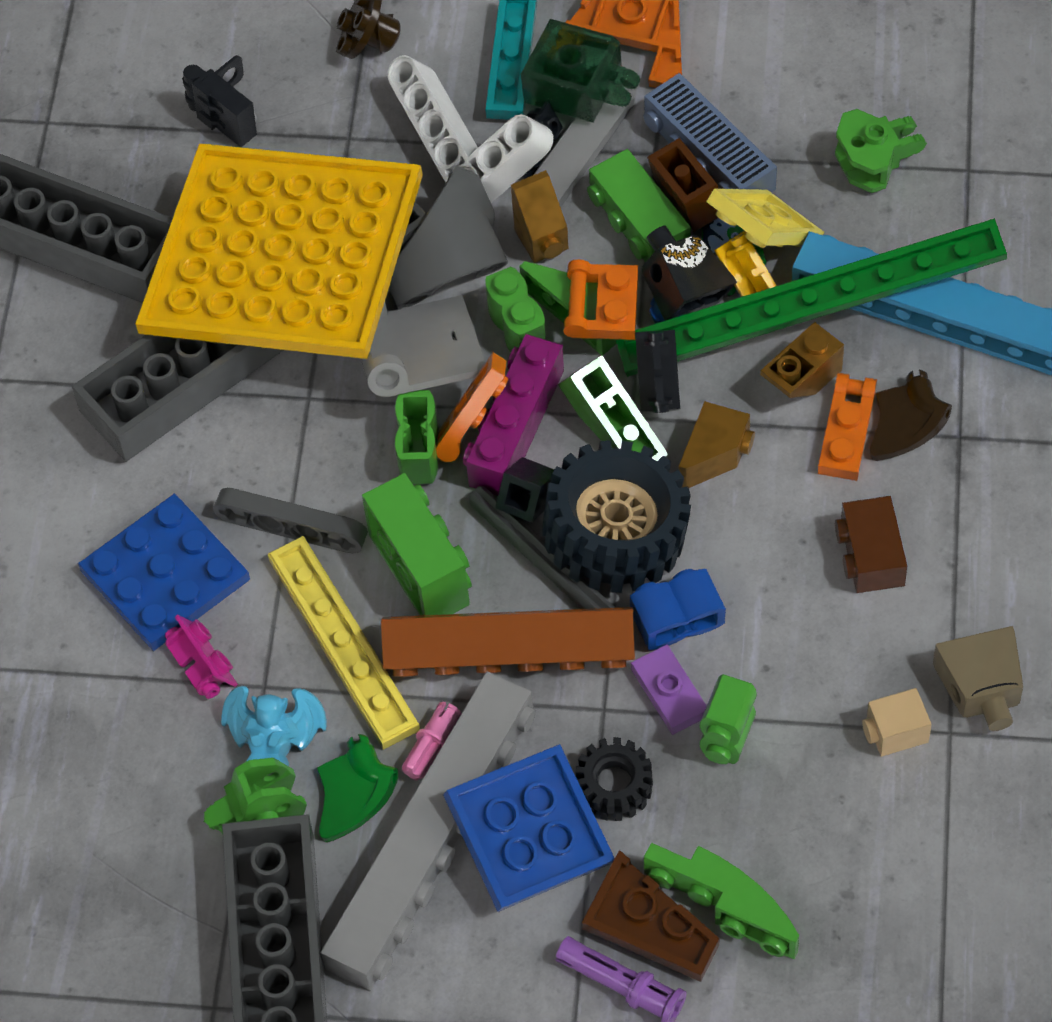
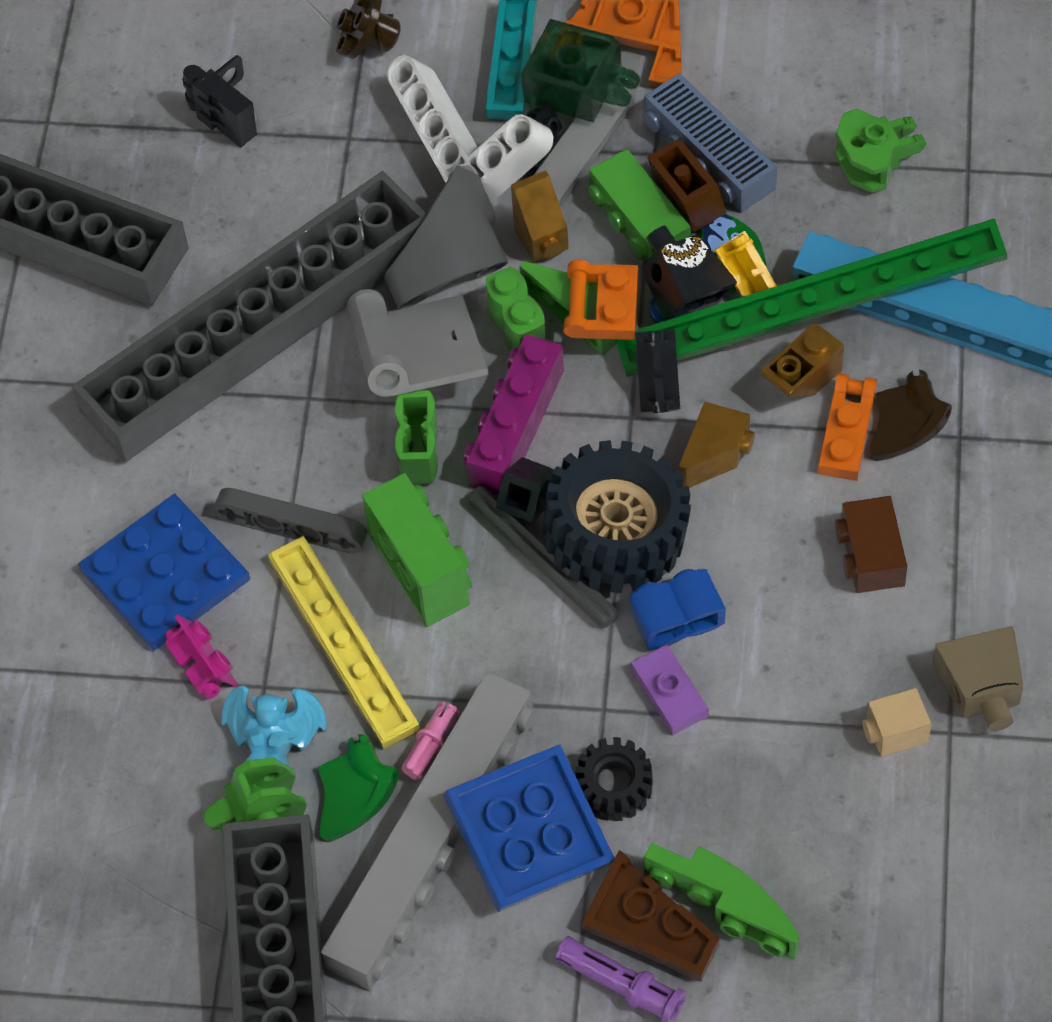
(281, 250): yellow plate -> none
(470, 408): orange plate -> none
(508, 639): dark orange brick -> none
(608, 408): bright green slope -> none
(727, 719): bright green brick -> none
(762, 216): light yellow plate -> none

